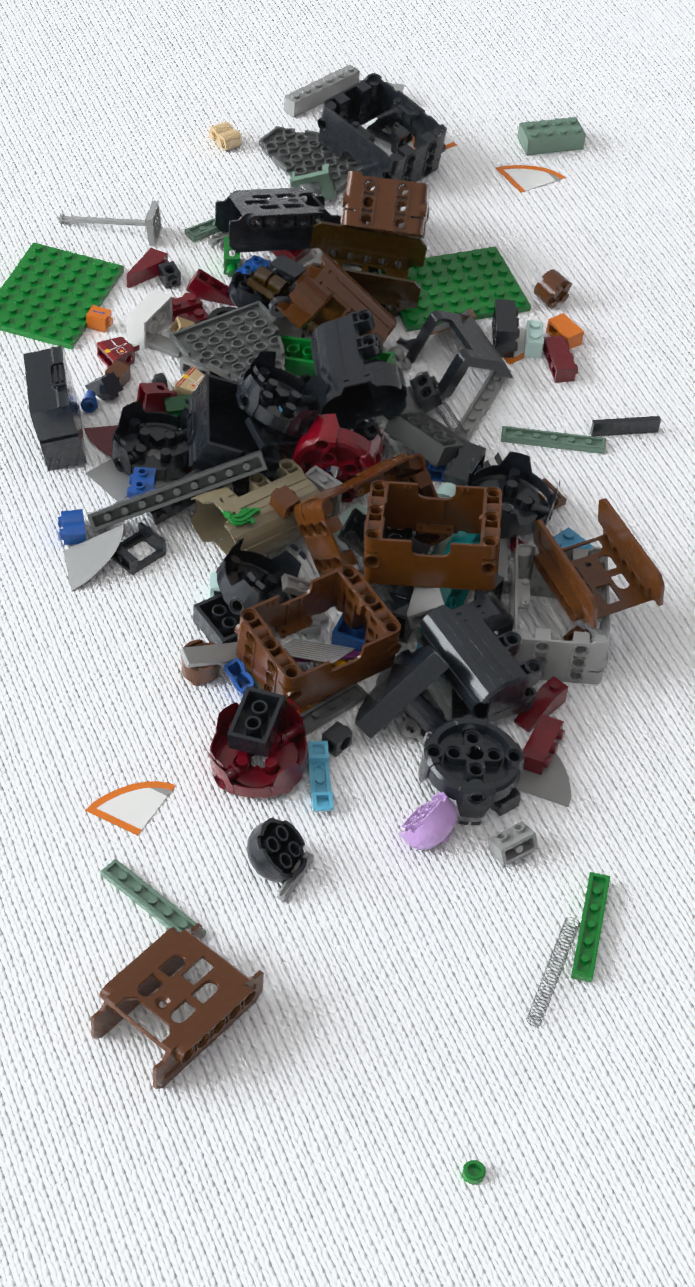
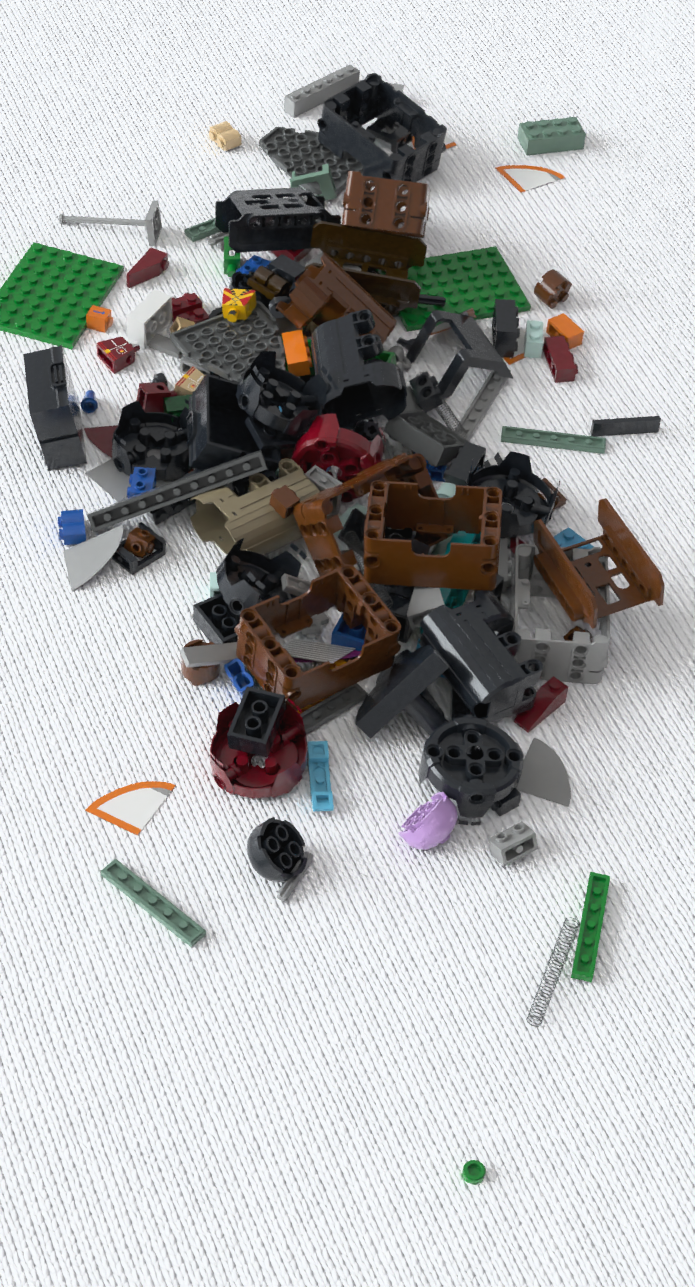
(106, 386): black slope -> none
(122, 372): reddish brown brick -> none
(140, 542): none -> reddish brown brick
(155, 967): reddish brown piece -> none
(169, 274): black brick -> none
(208, 288): dark red slope -> none
(238, 303): none -> yellow torso
(243, 517): green piece -> none
(296, 353): none -> orange brick
(338, 738): black brick -> none
(410, 723): light grey plate -> none
(432, 300): none -> black axle
(542, 744): dark red brick -> none

